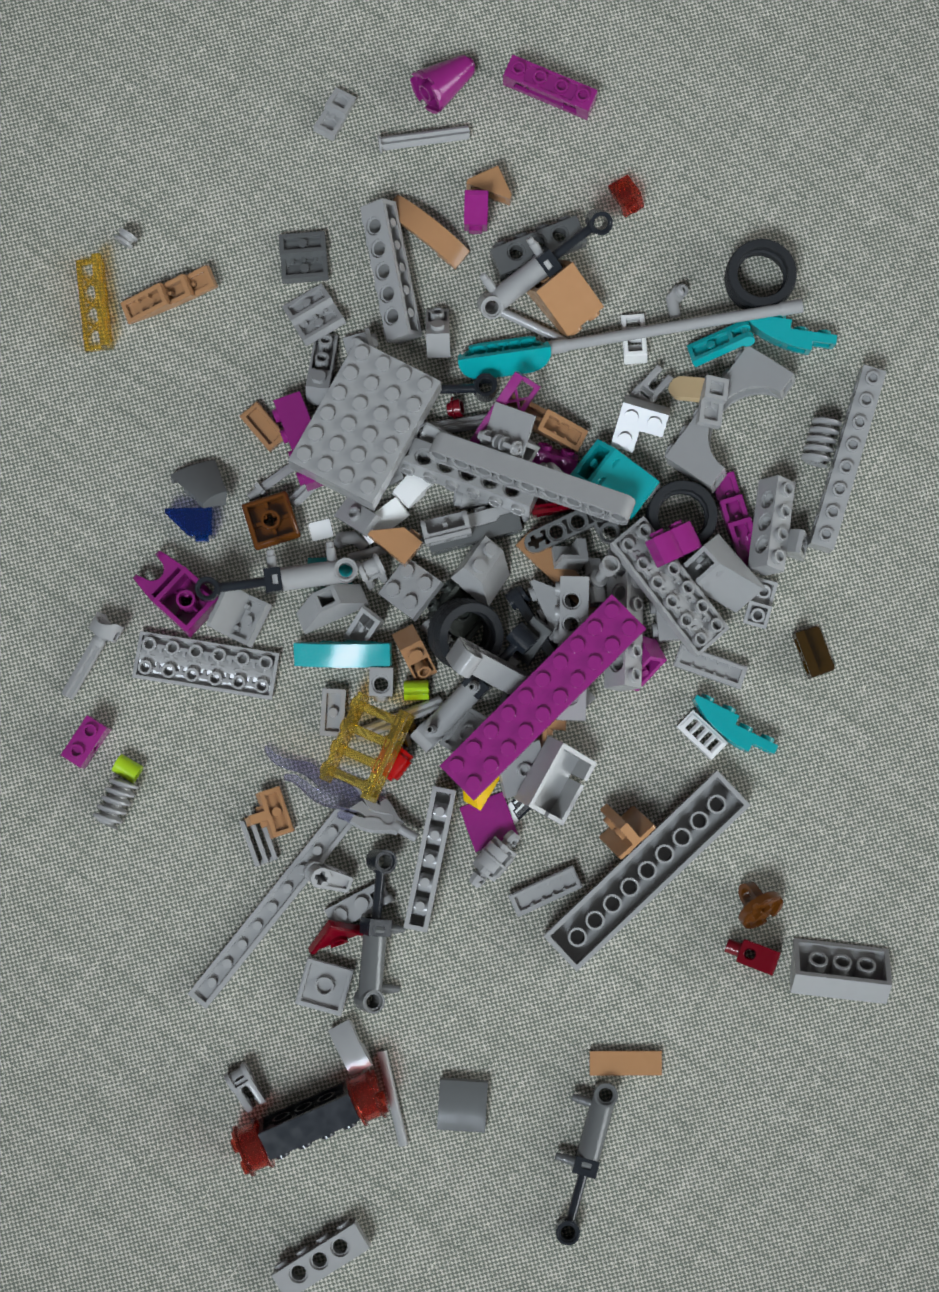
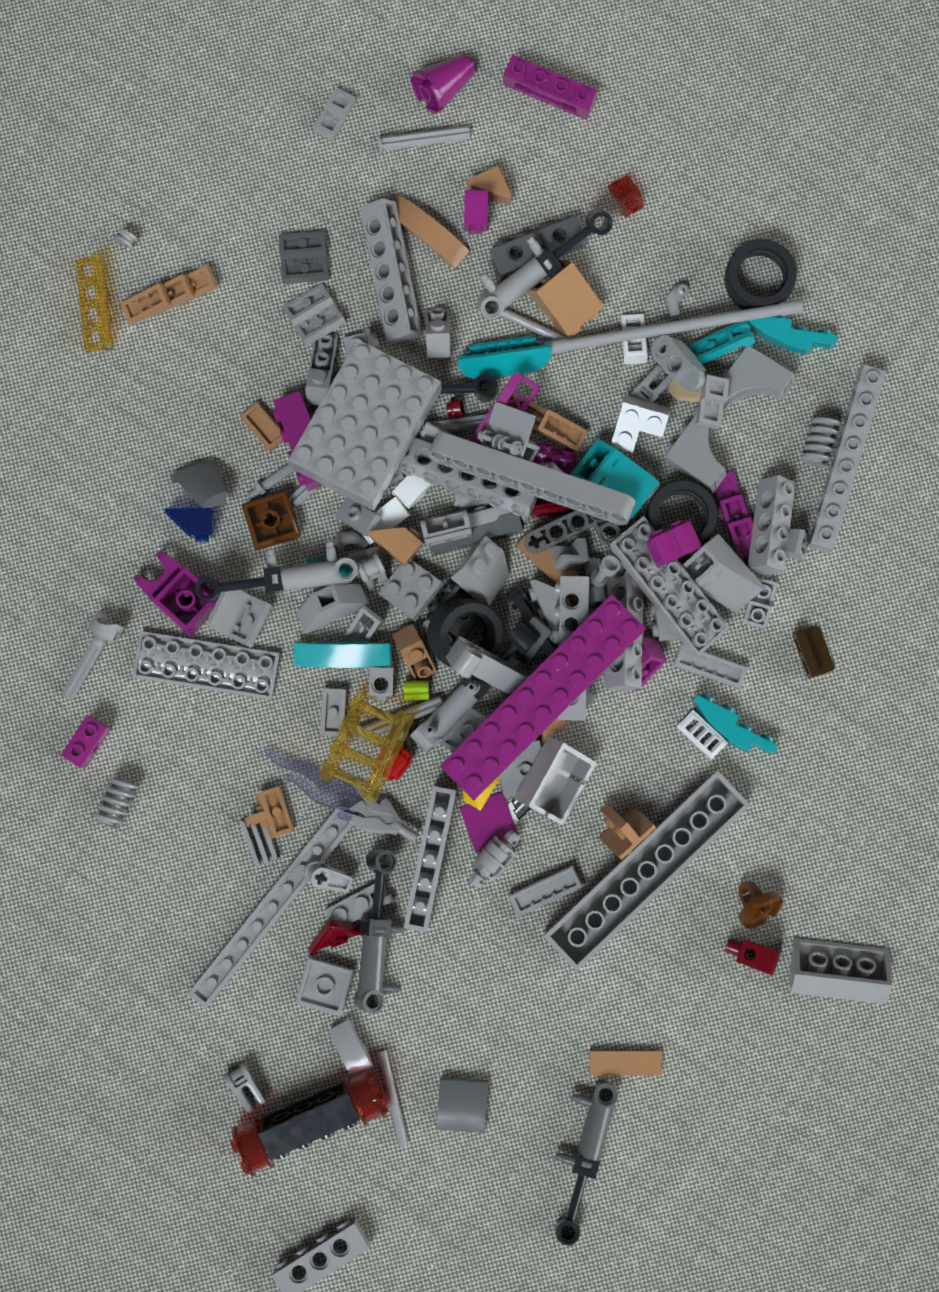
(127, 768): lime piece -> none
(320, 529): white sticker -> none
(679, 363): none -> light grey piece

